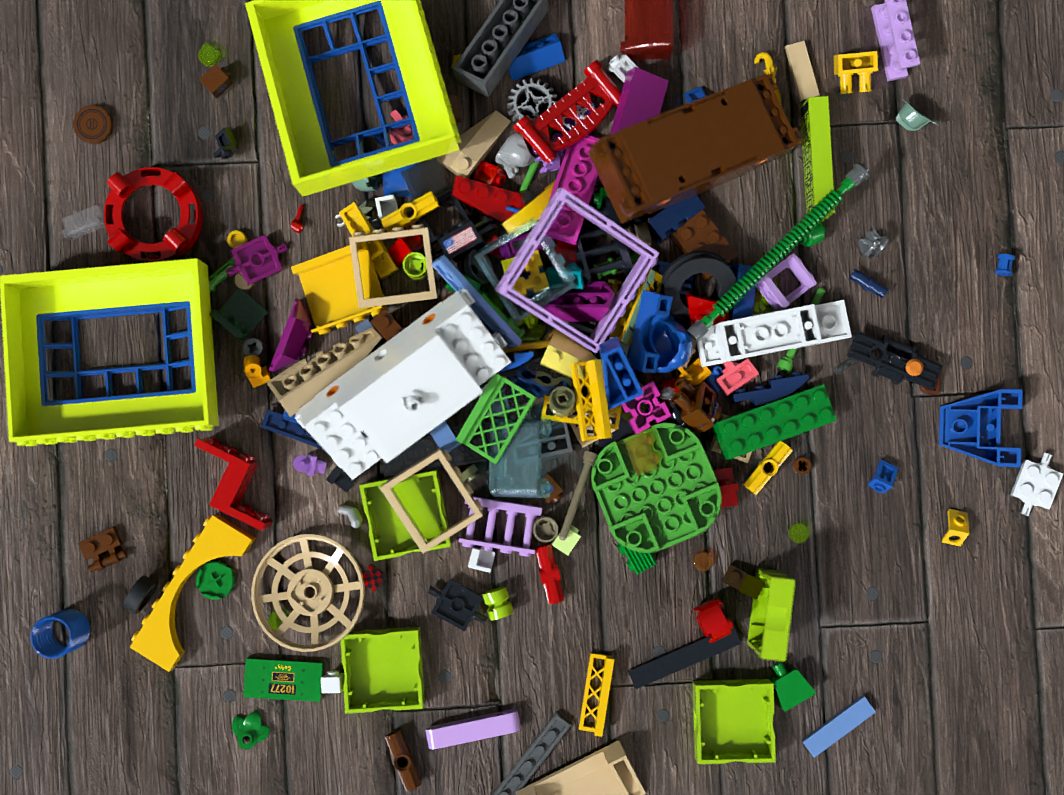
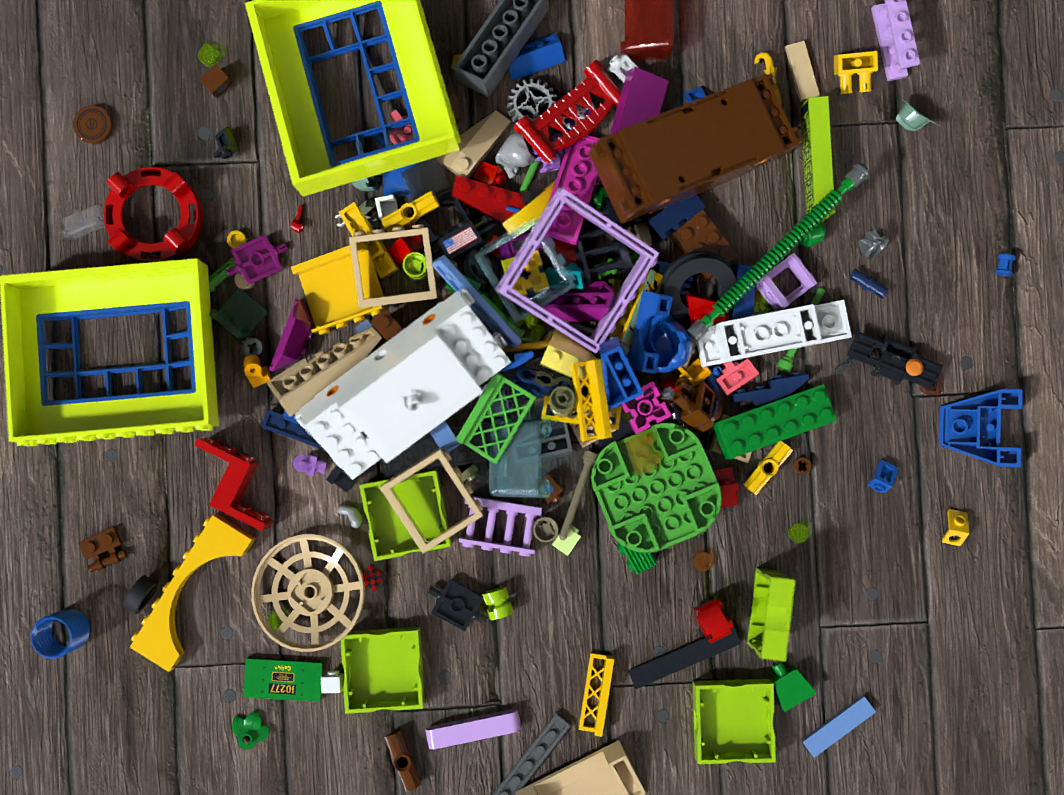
(215, 580): green tile -> none
(481, 559): white panel -> none
(549, 574): red piece -> none
(743, 581): dark brown slope -> none
(1036, 484): white plate -> none

